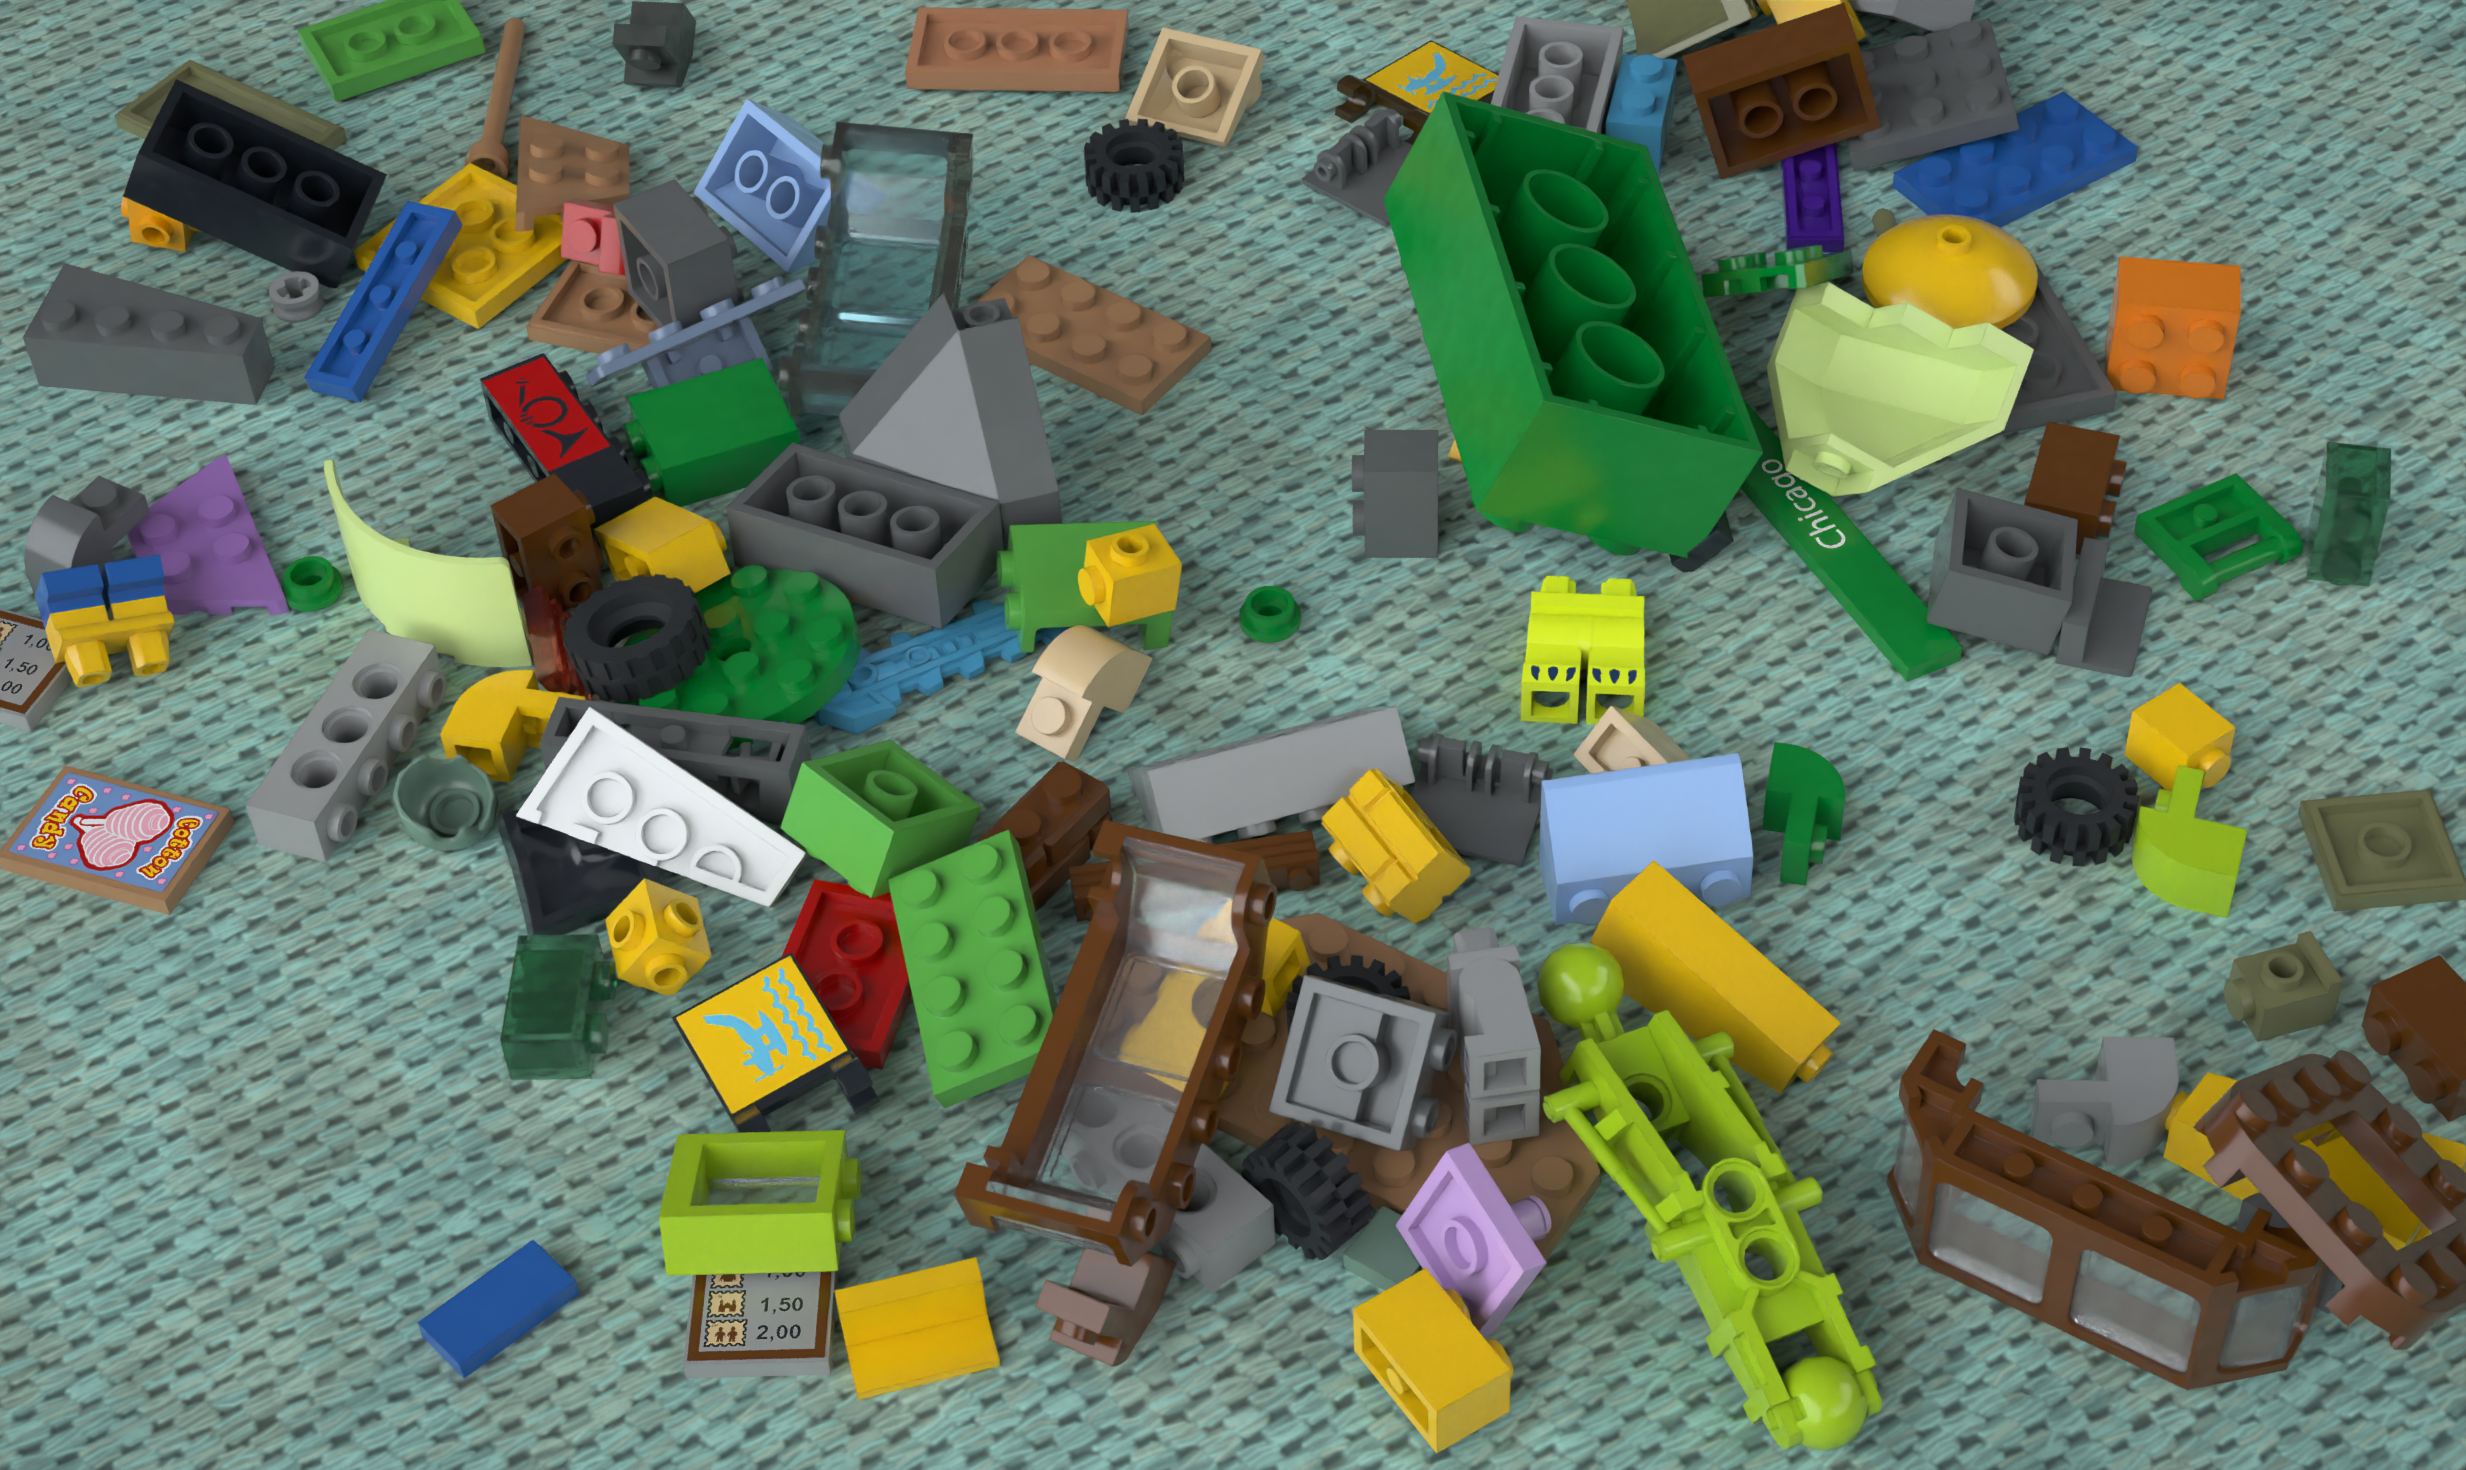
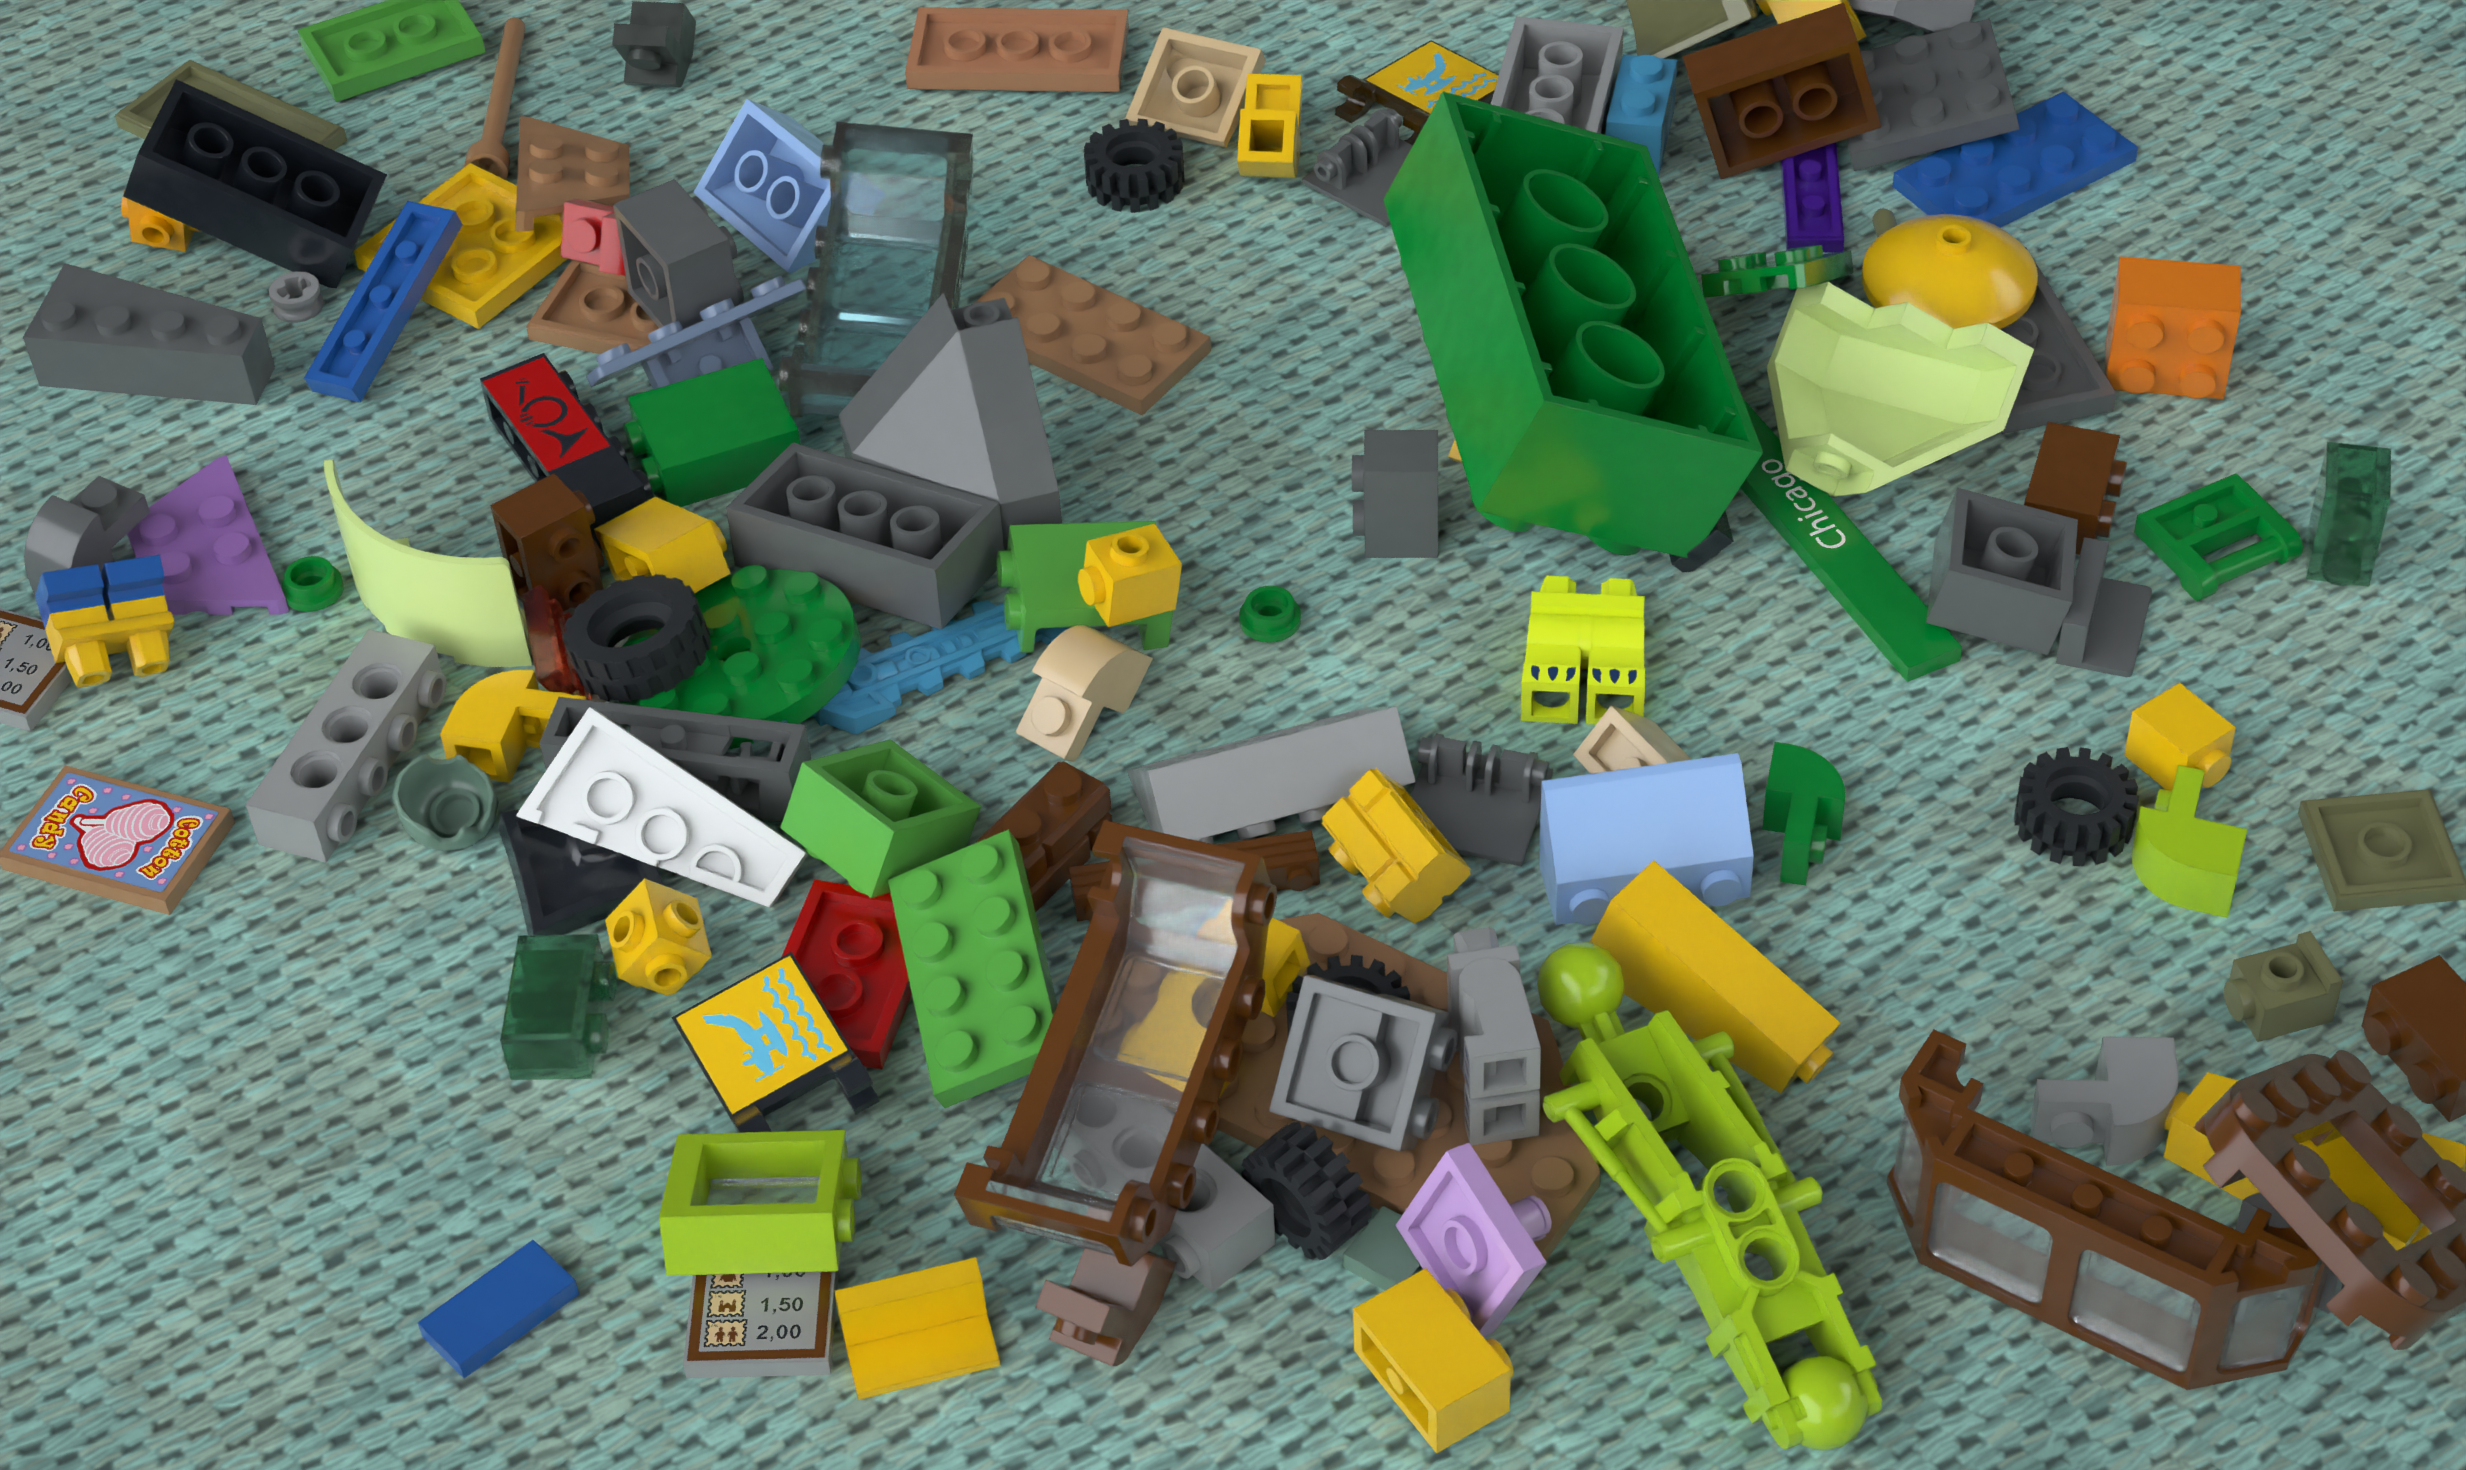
(1270, 126): none -> yellow brick

